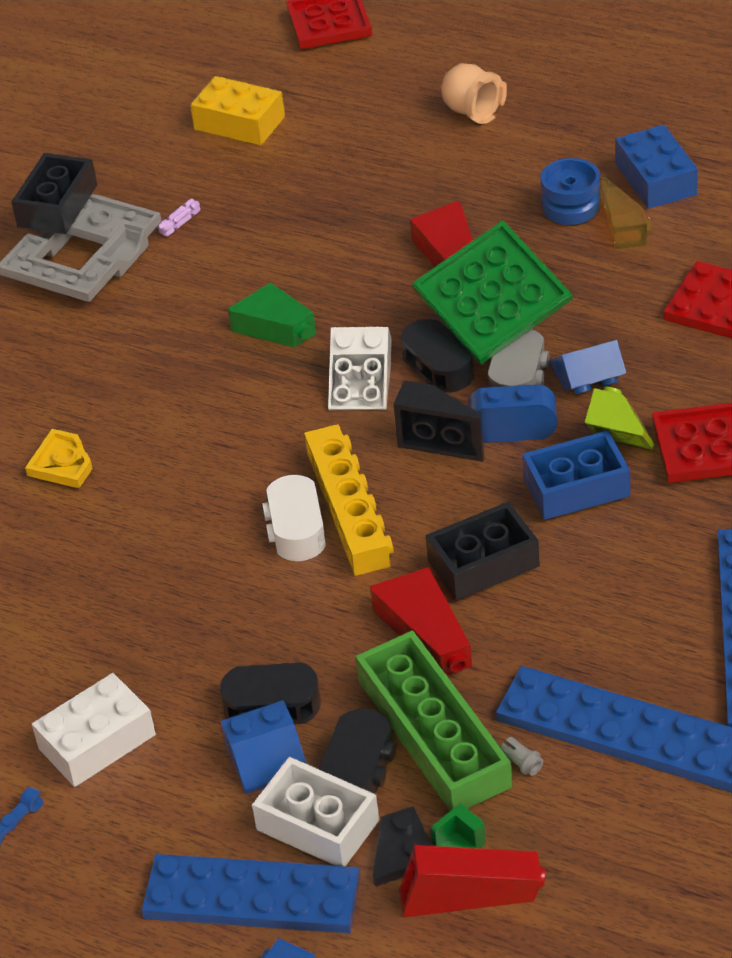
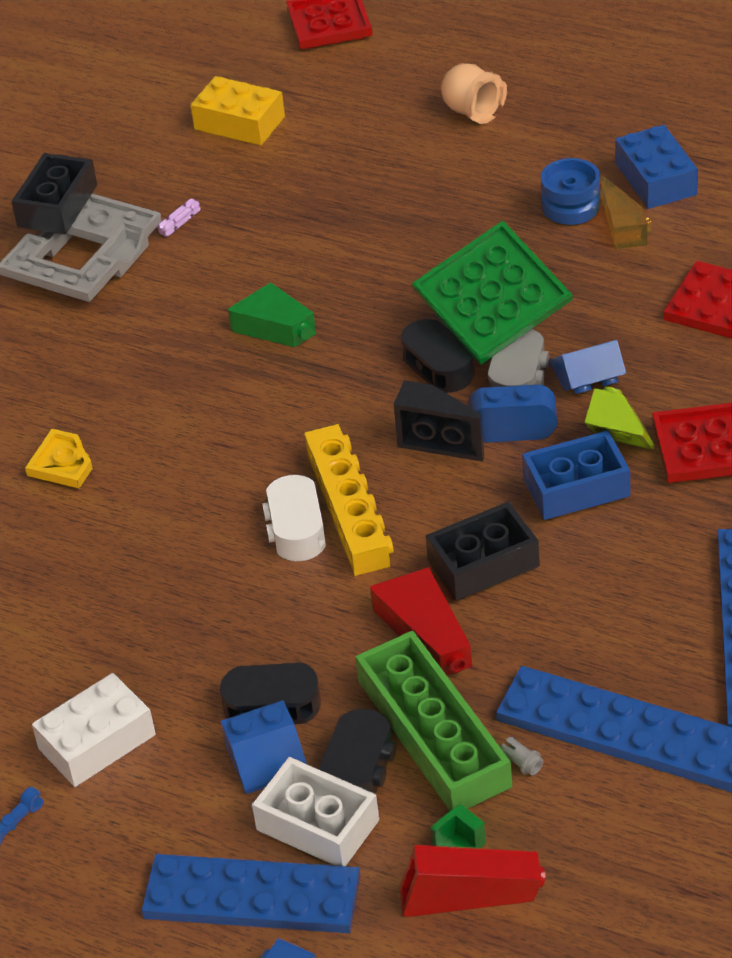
(359, 368): white slope -> none
(395, 844): black wing -> none
(441, 232): red slope -> none

